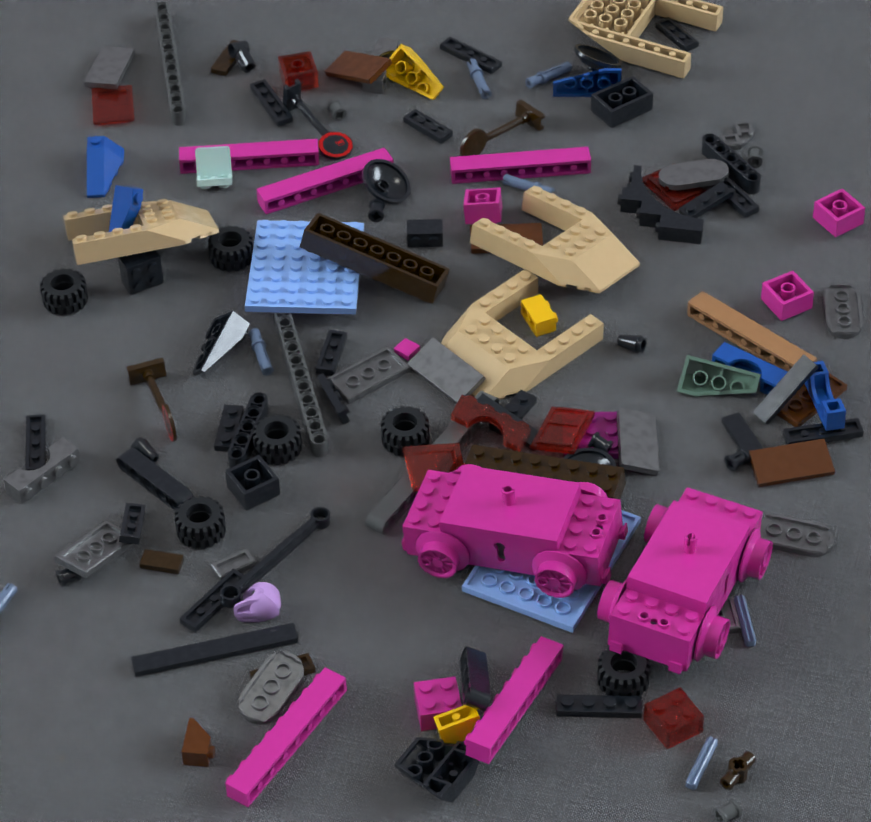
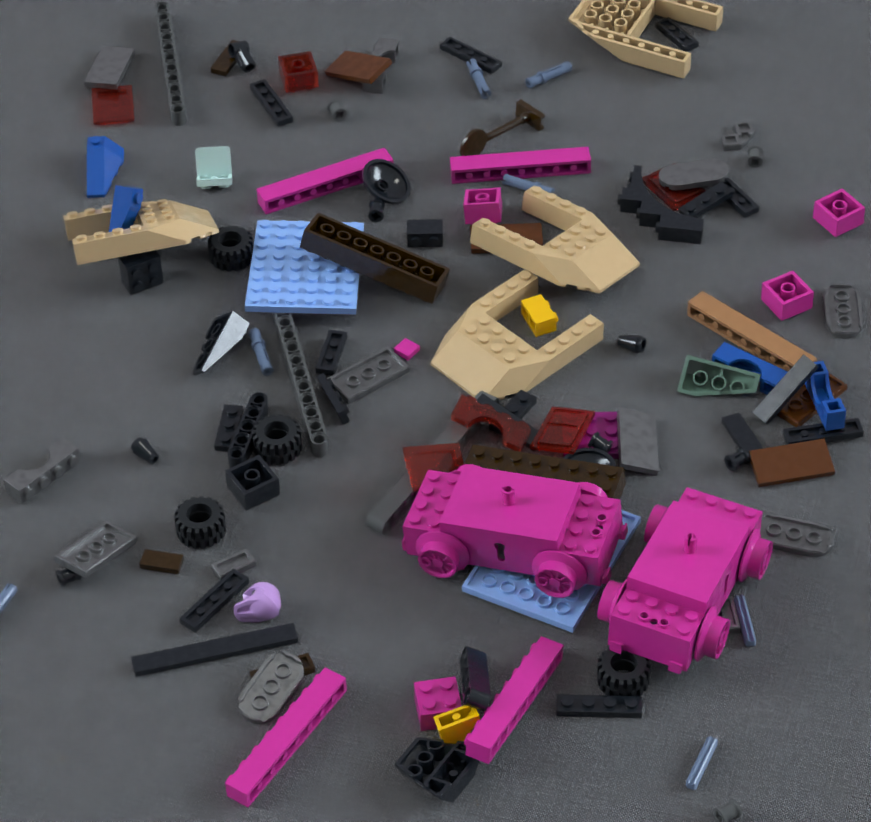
(35, 441): black tile -> none
(63, 291): black tyre -> none
(132, 523): black plate -> none
(148, 372): dark brown piece -> none
(153, 478): black beam -> none
(197, 746): reddish brown slope -> none
(259, 155): dark pink brick -> none
(275, 557): black piece -> none
(331, 144): black piece -> none
(404, 428): black tyre -> none
(413, 73): yellow wedge -> none
(428, 126): black plate -> none
(446, 370): flat silver tile -> none
(587, 83): blue wedge -> none
(596, 58): black dish -> none
(622, 101): black brick -> none
(673, 718): clear red brick -> none
(737, 770): dark brown axle -> none
(739, 170): black beam -> none

